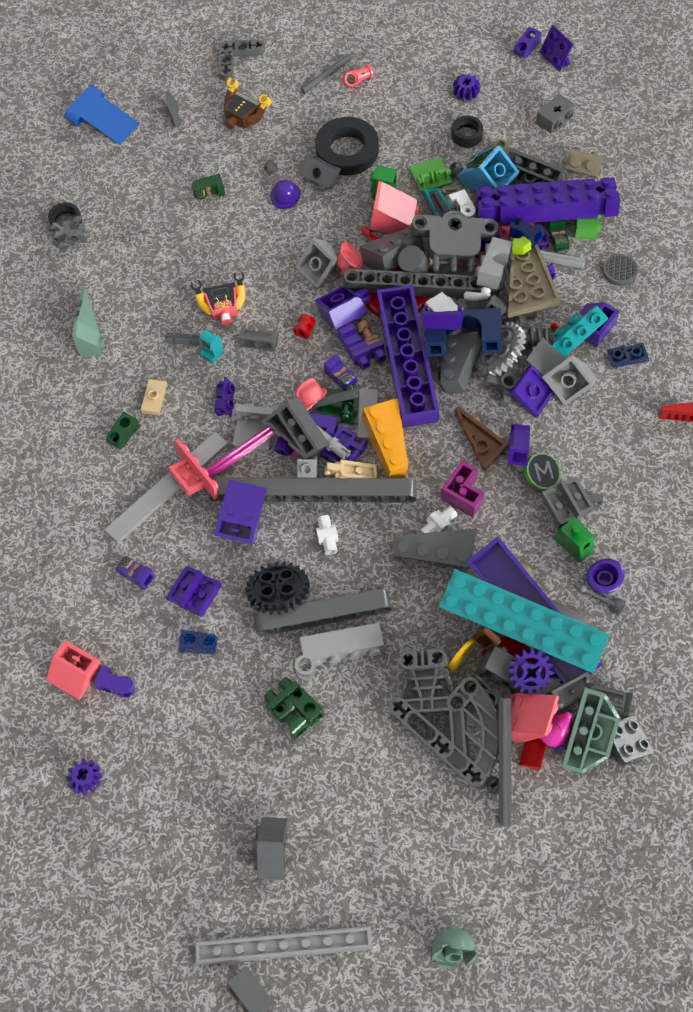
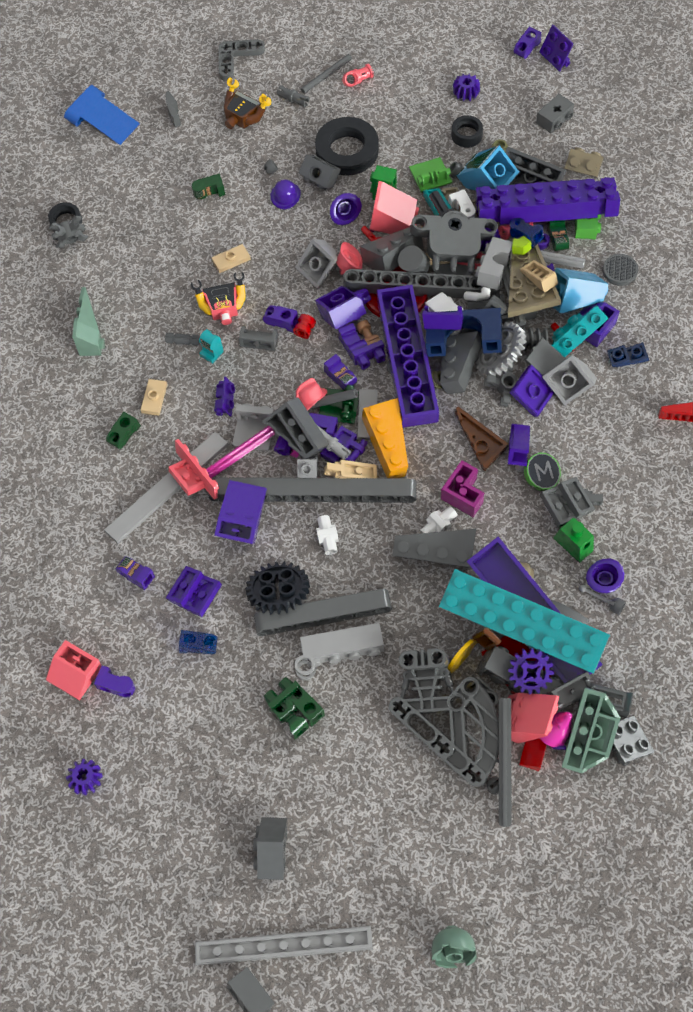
(231, 258): none -> tan plate
(281, 317): none -> dark purple leg
(293, 96): none -> dark grey pin
(345, 208): none -> dark purple hat
(541, 276): none -> tan slope
(579, 289): none -> dark azure slope

